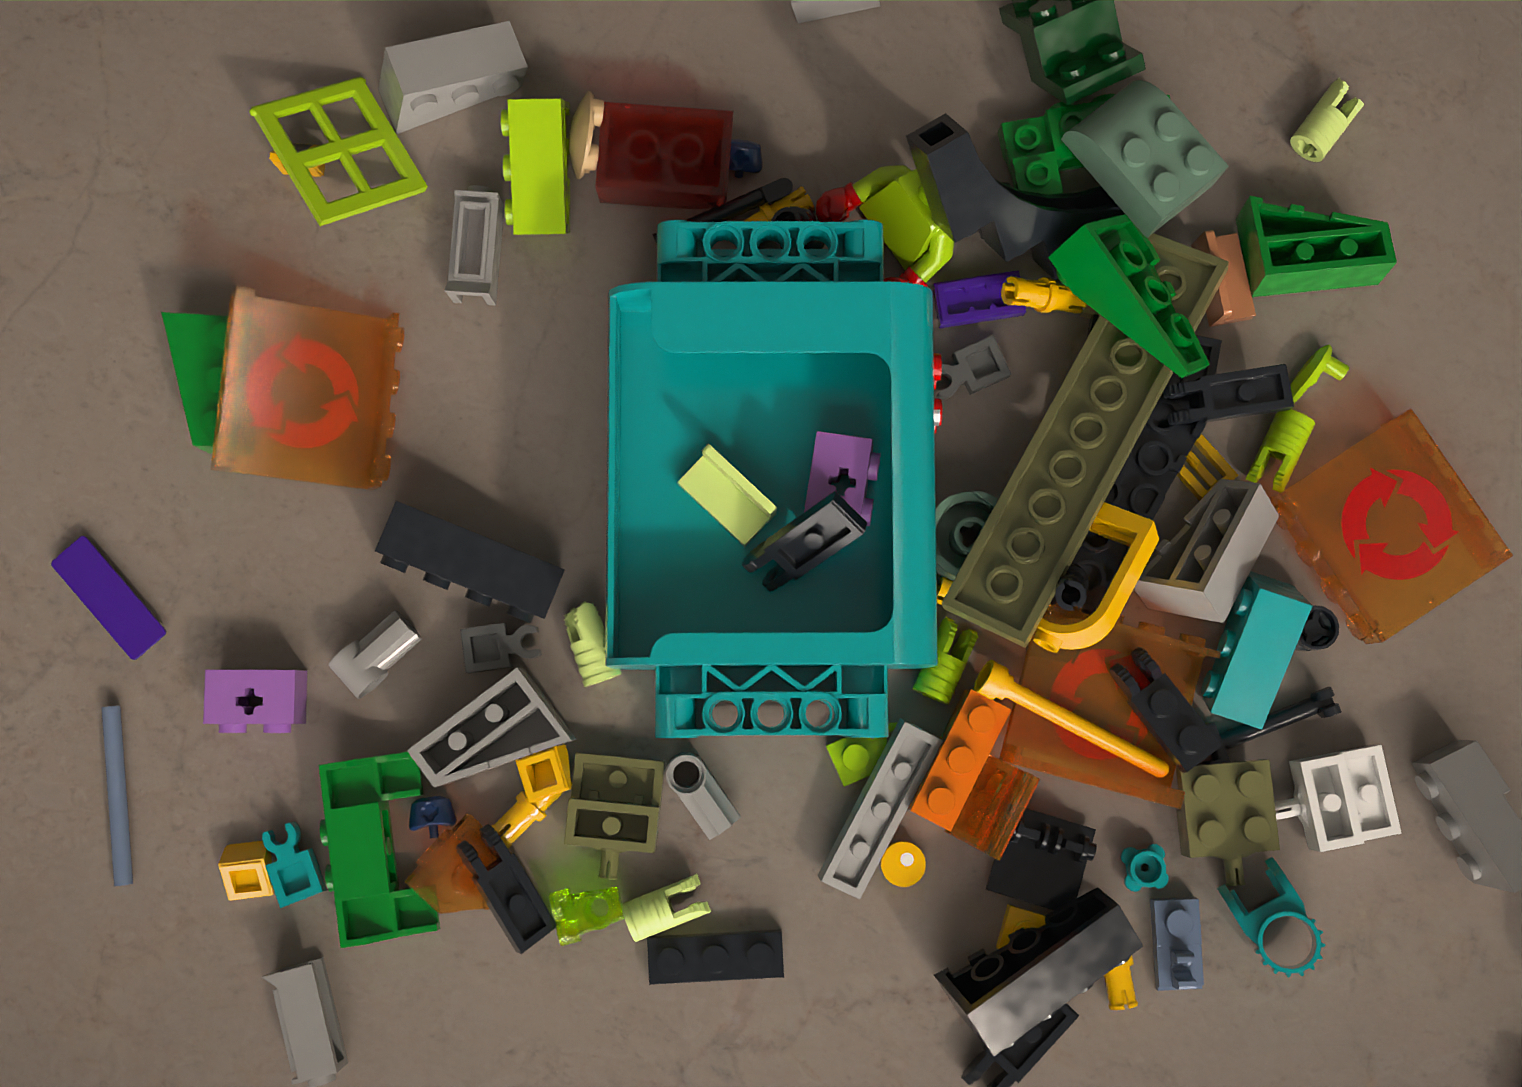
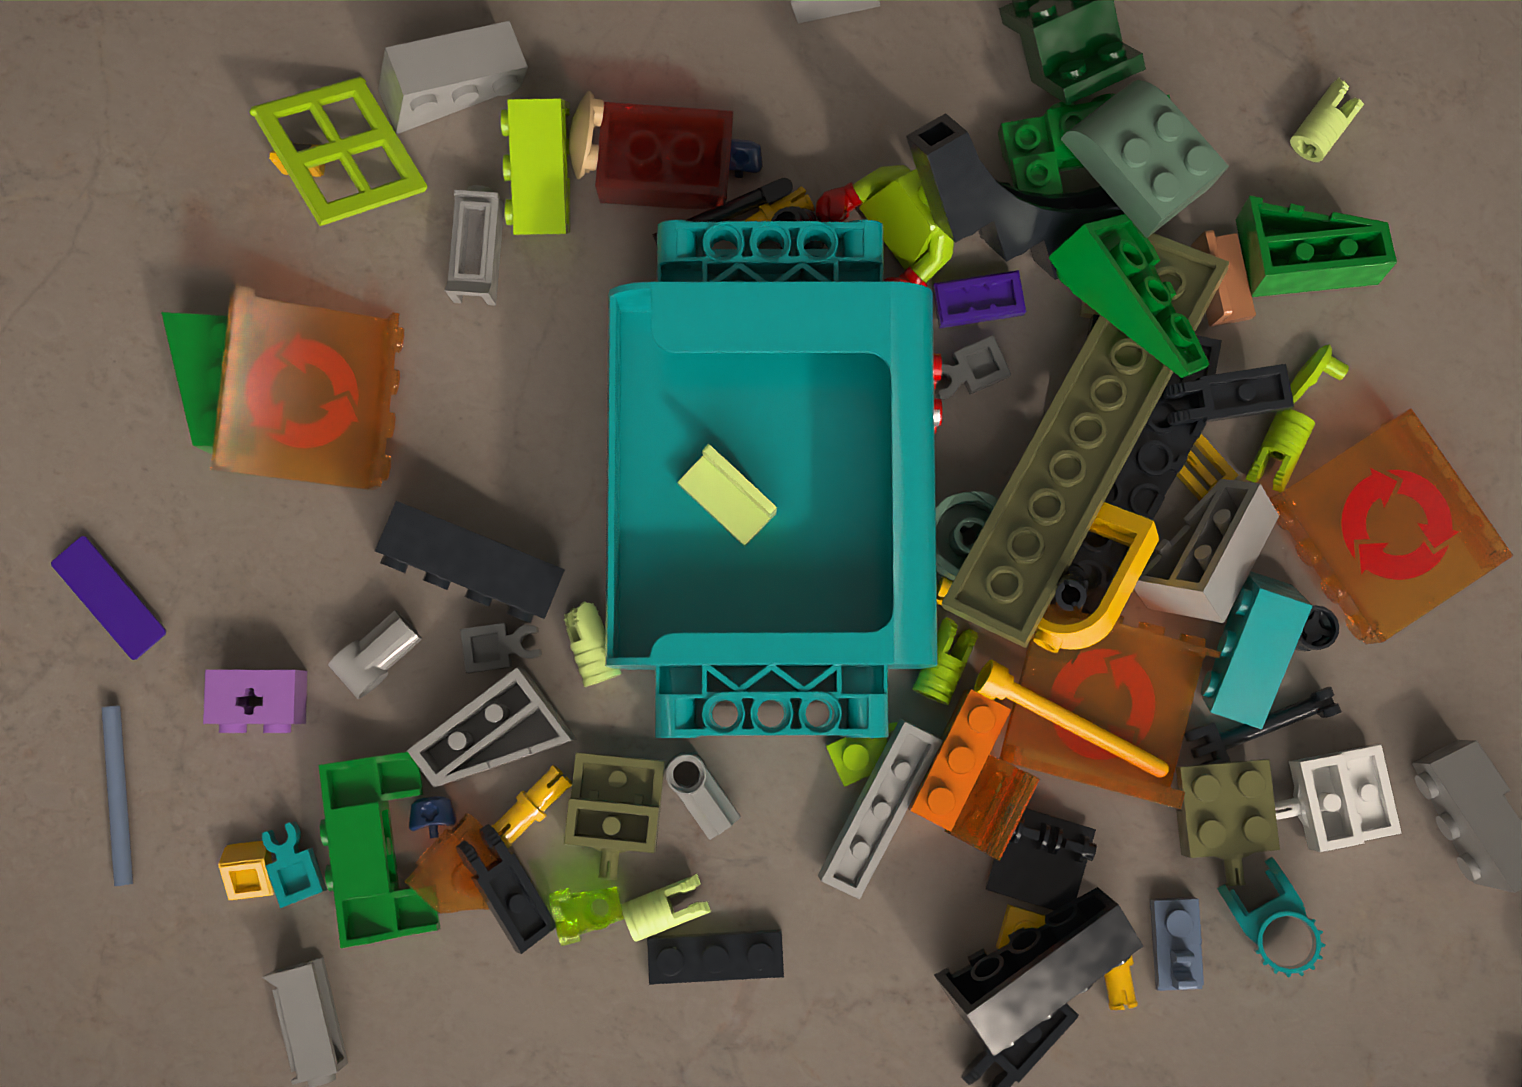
(545, 773): yellow slope -> none
(807, 541): black hinge -> none
(839, 456): medium lavender brick -> none
(903, 863): yellow tile -> none
(1041, 295): yellow pin -> none
(1156, 873): teal plate -> none
(1166, 713): black hinge -> none

